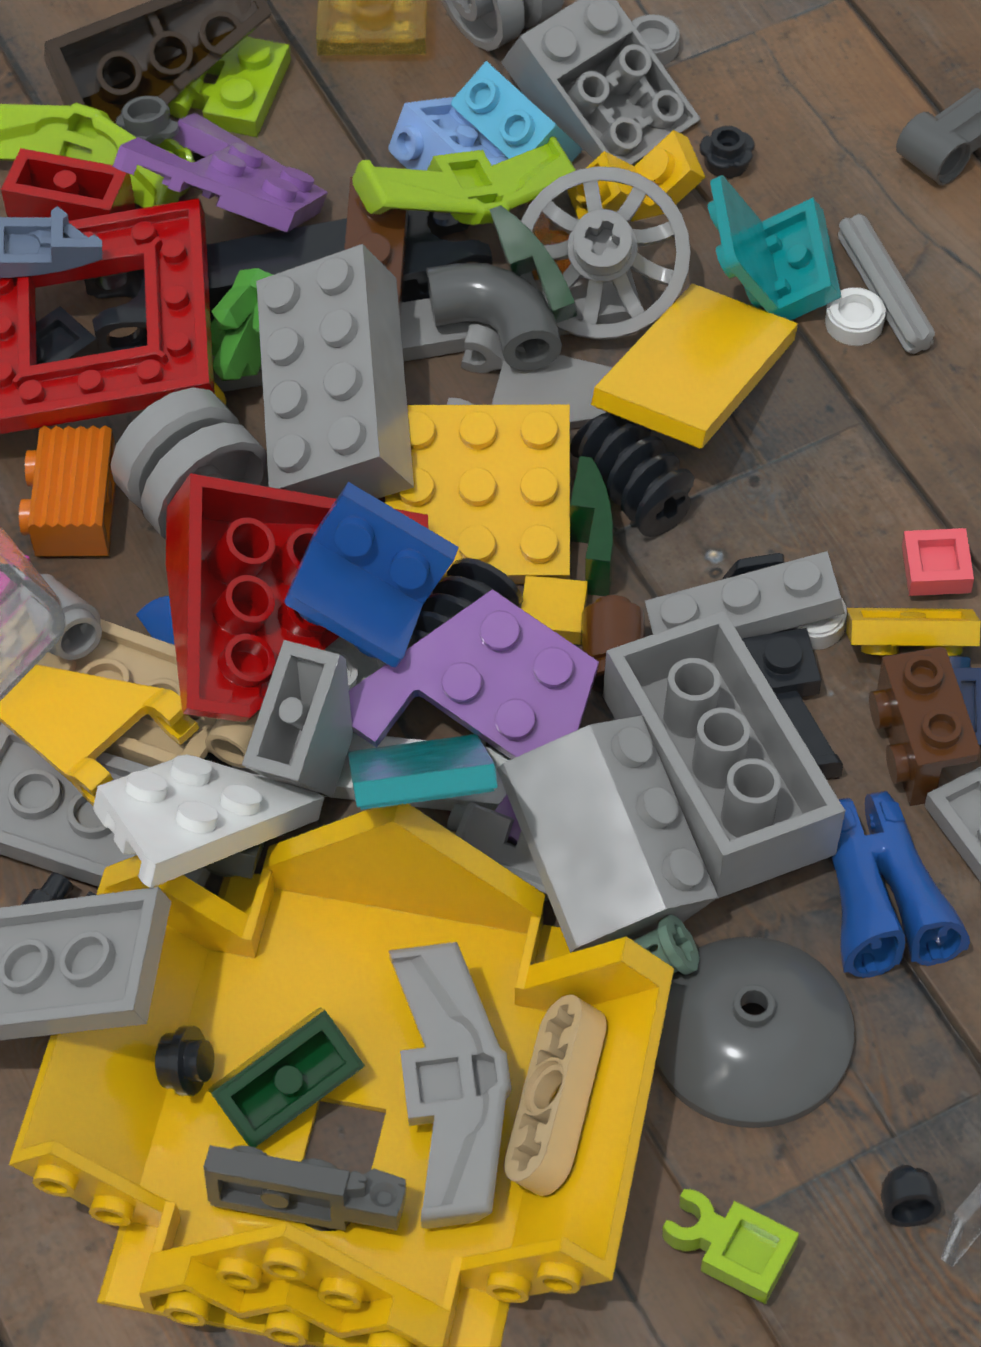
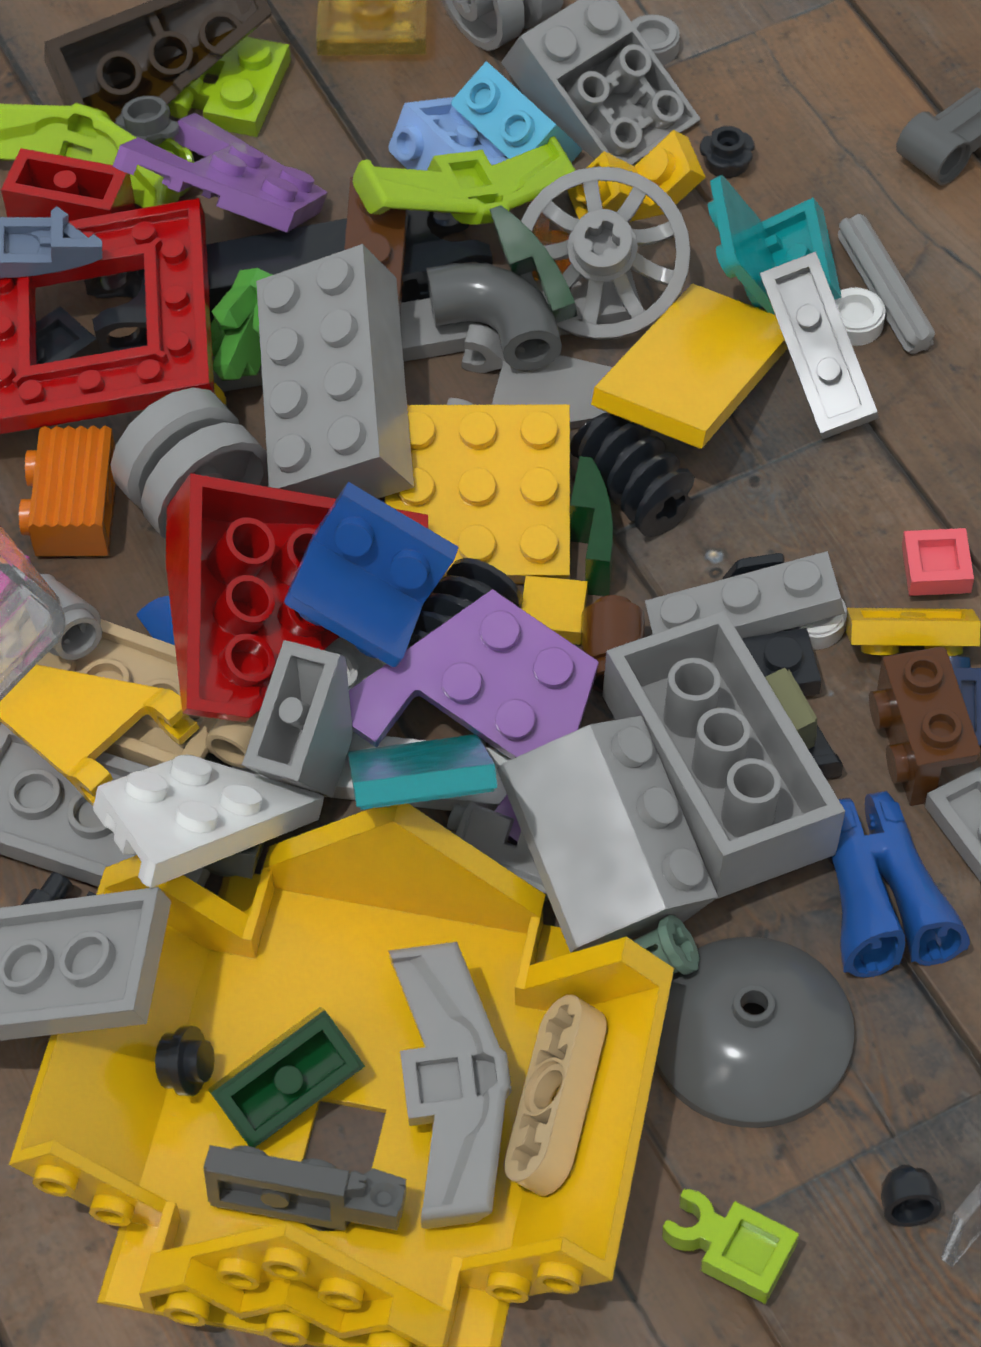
(794, 704): none -> olive tile
(819, 345): none -> plate

